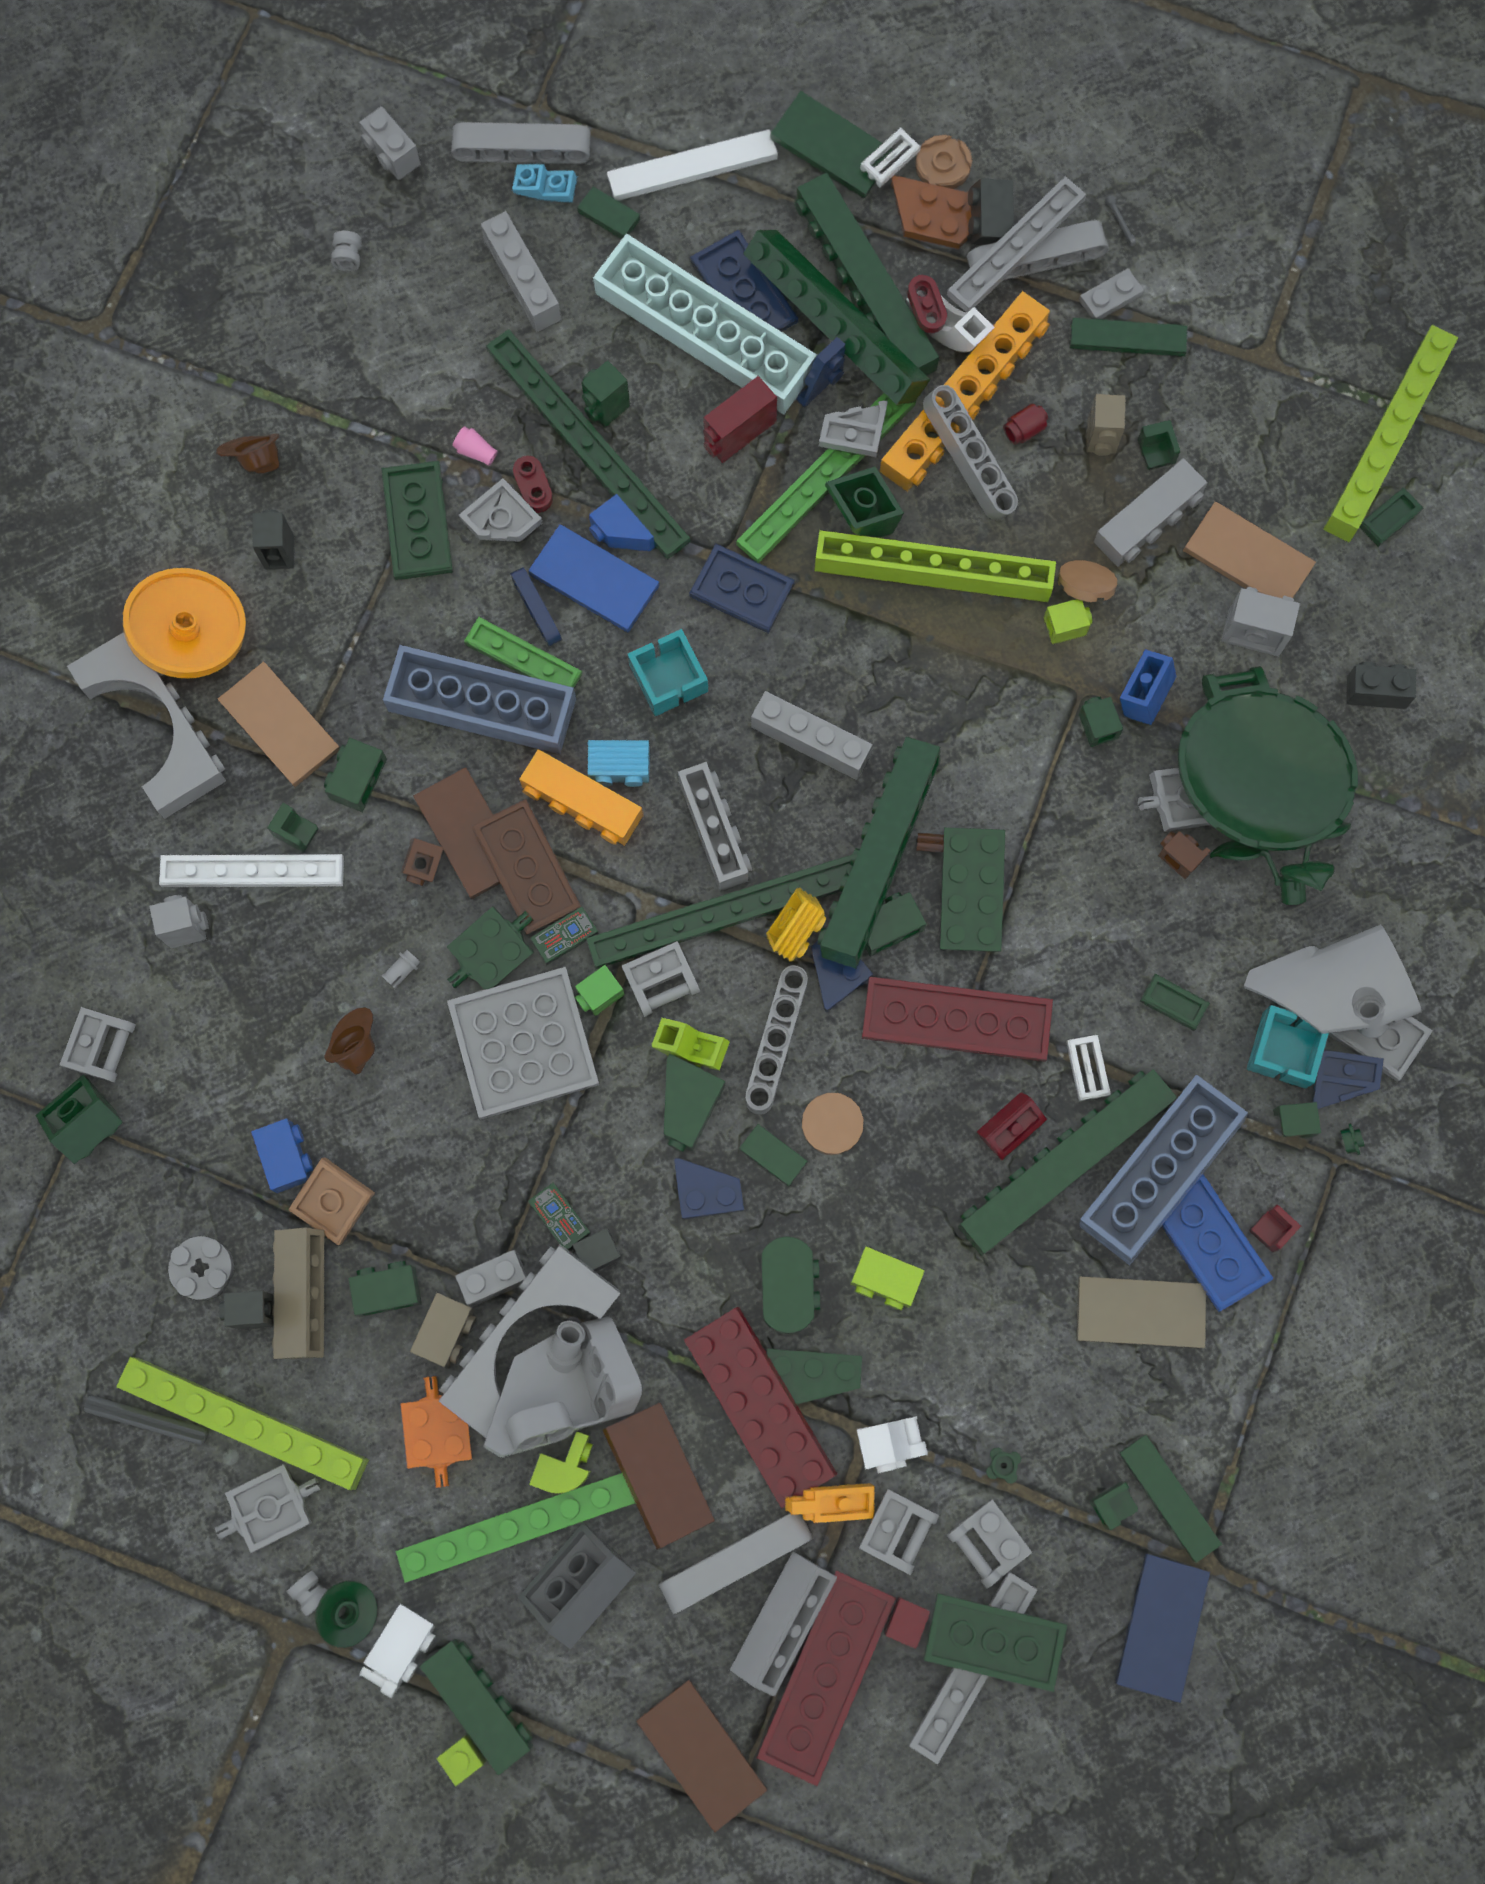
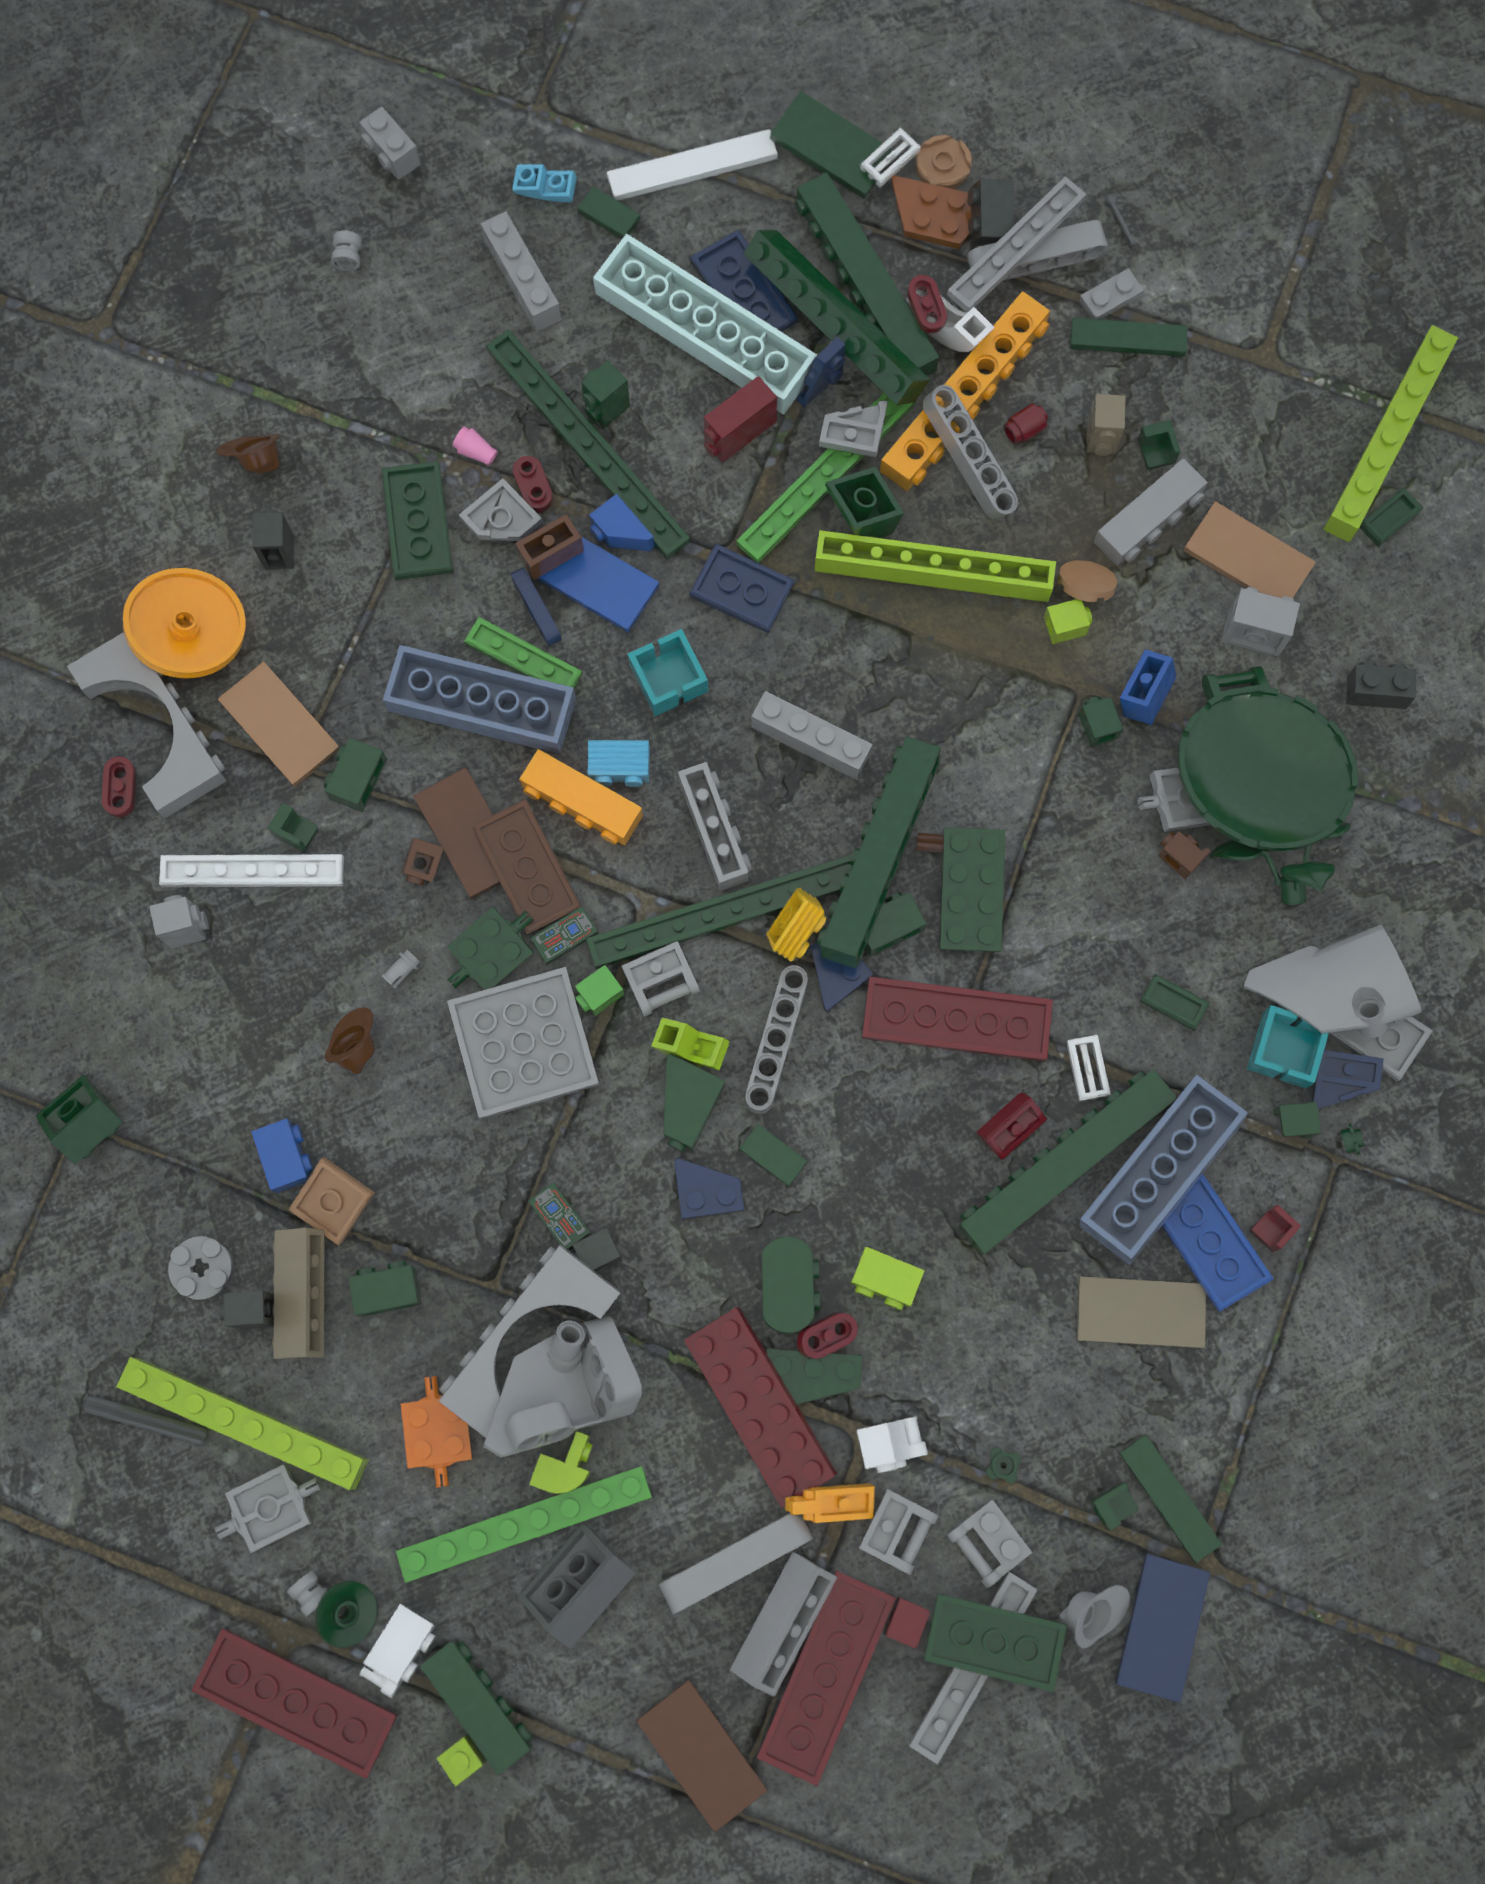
(87, 1042): light grey plate -> none
(118, 788): none -> dark red plate
(294, 1702): none -> dark red plate
(443, 1331): dark tan brick -> none
(491, 1278): light grey brick -> none
(520, 143): light grey beam -> none
(549, 547): none -> brick
(658, 1475): reddish brown tile -> none
(825, 1336): none -> dark red plate
(832, 1123): medium nougat tile -> none
(1095, 1614): none -> light grey piece

